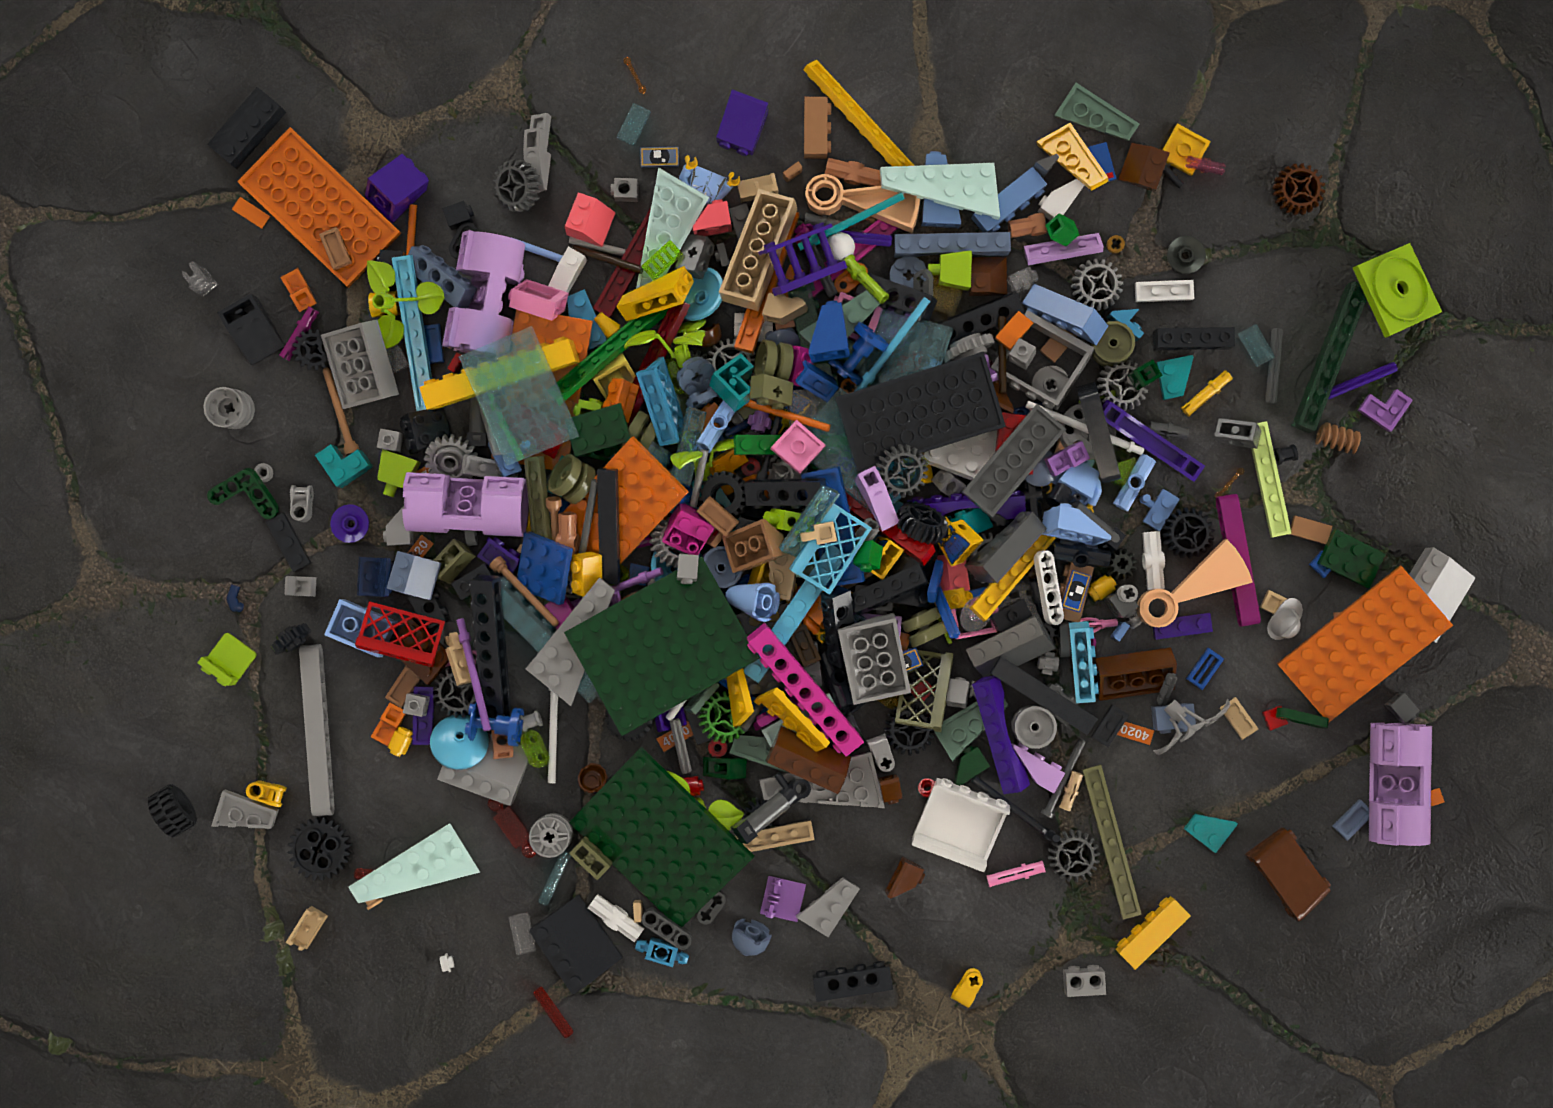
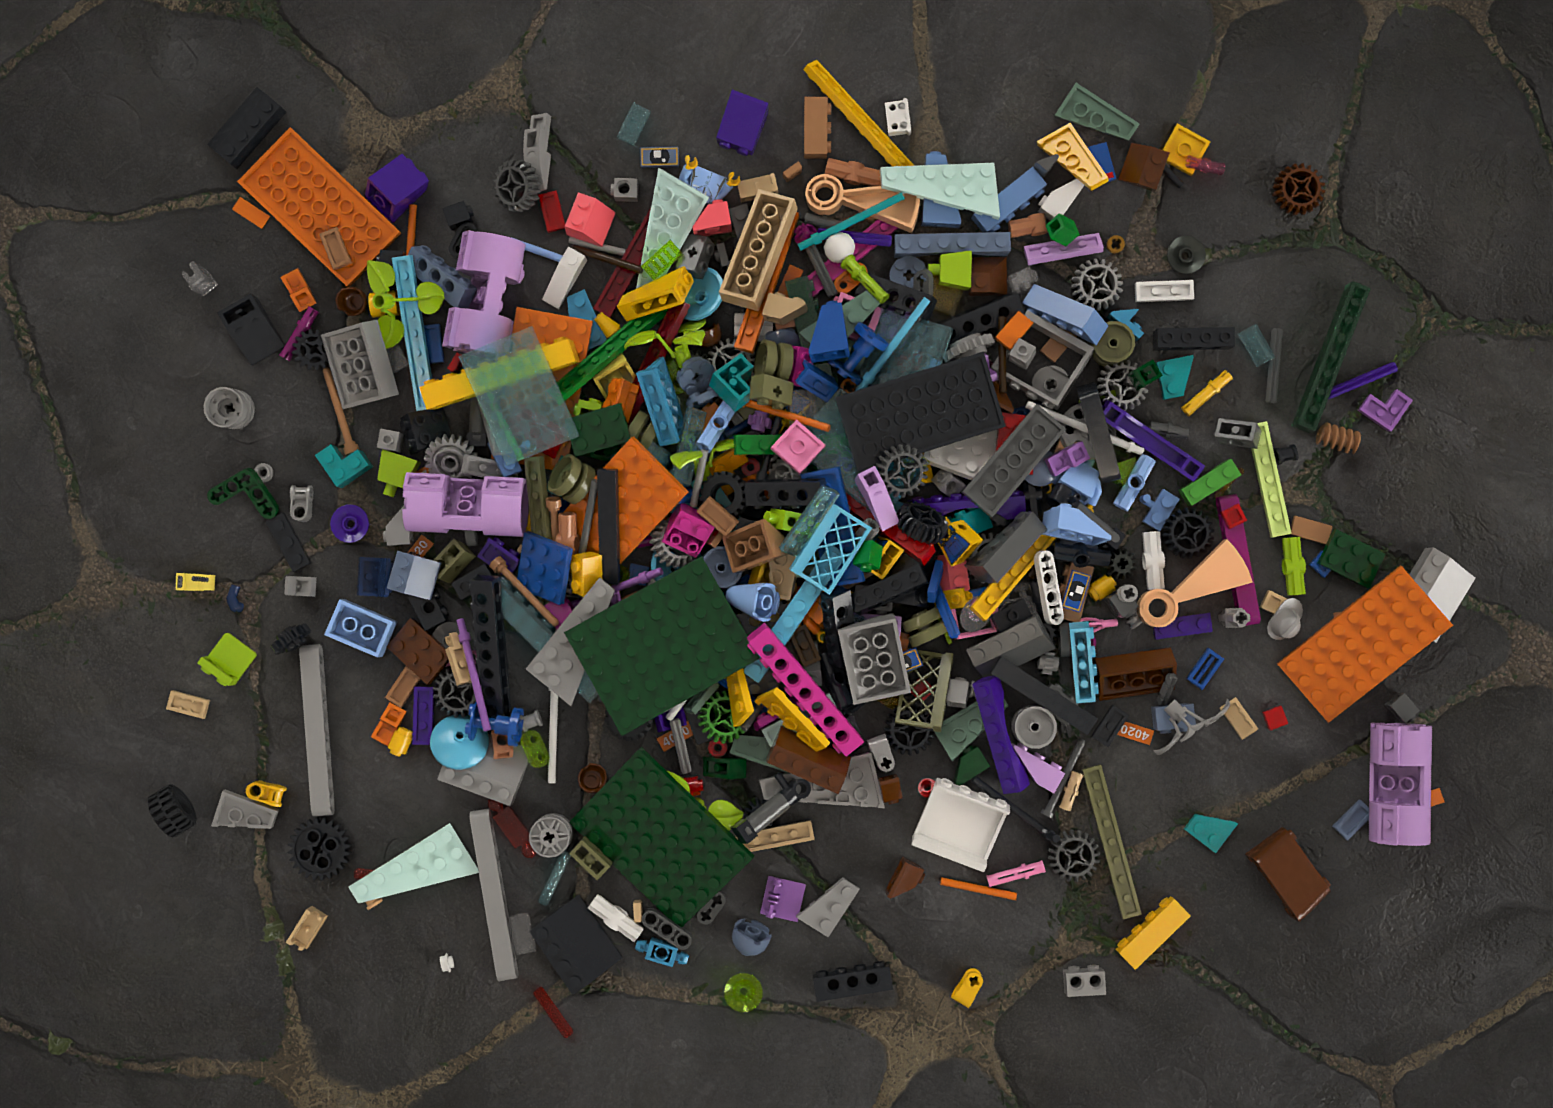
(188, 704): none -> tan plate
(195, 582): none -> light yellow leg
(351, 301): none -> reddish brown hair
(399, 651): red fence -> none
(416, 704): light grey brick -> none
(493, 894): none -> light grey beam
(538, 299): bright pink window -> none
(552, 211): none -> red tile
(642, 89): clear orange hinge -> none
(687, 568): light grey brick -> none
(739, 1001): none -> clear neon green dish
(800, 278): dark purple fence -> none
(822, 533): tan plate -> none
(898, 117): none -> white piece
(978, 888): none -> orange bar
(1119, 631): medium blue tile -> none
(1210, 482): none -> bright green arch
(1233, 516): none -> red tile
(1234, 617): none -> light grey piece
(1293, 566): none -> lime piece
(1302, 718): dark green beam -> none
(1379, 283): lime piece -> none

